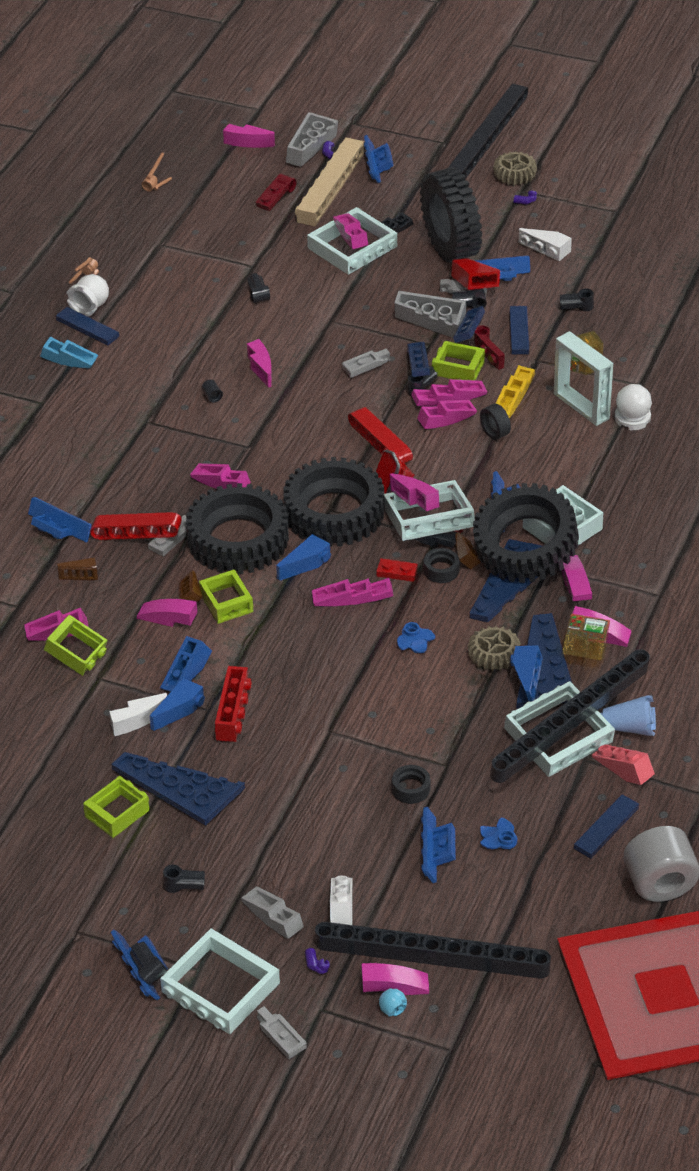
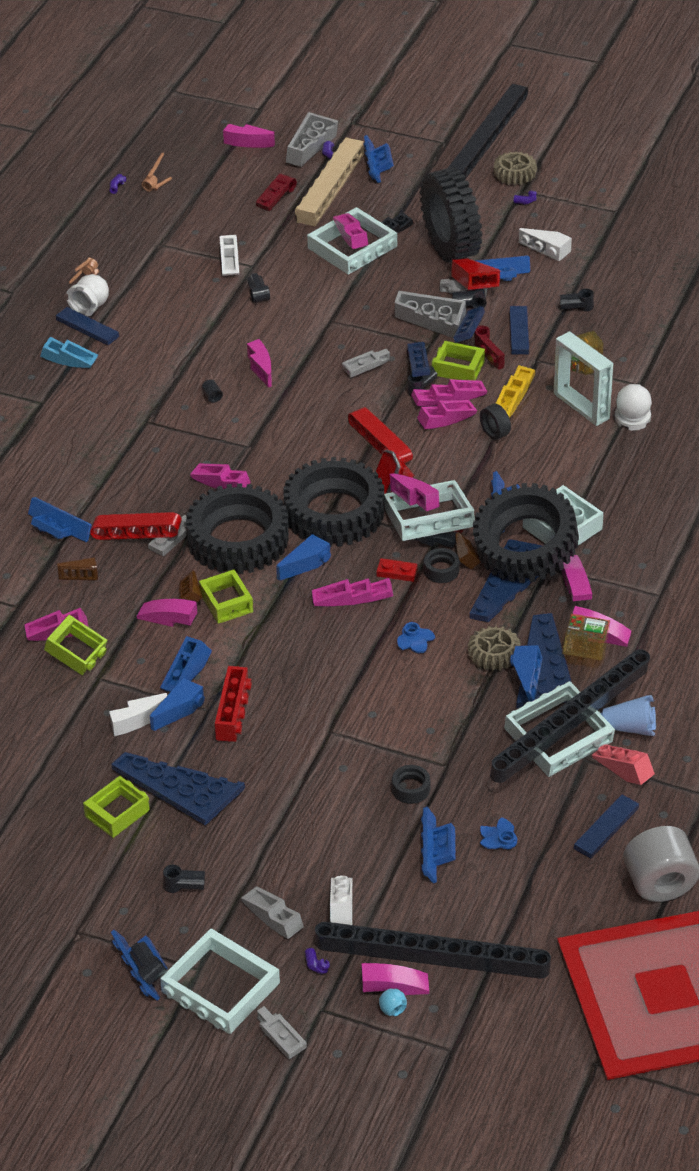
(115, 181): none -> dark purple arm
(229, 255): none -> white slope

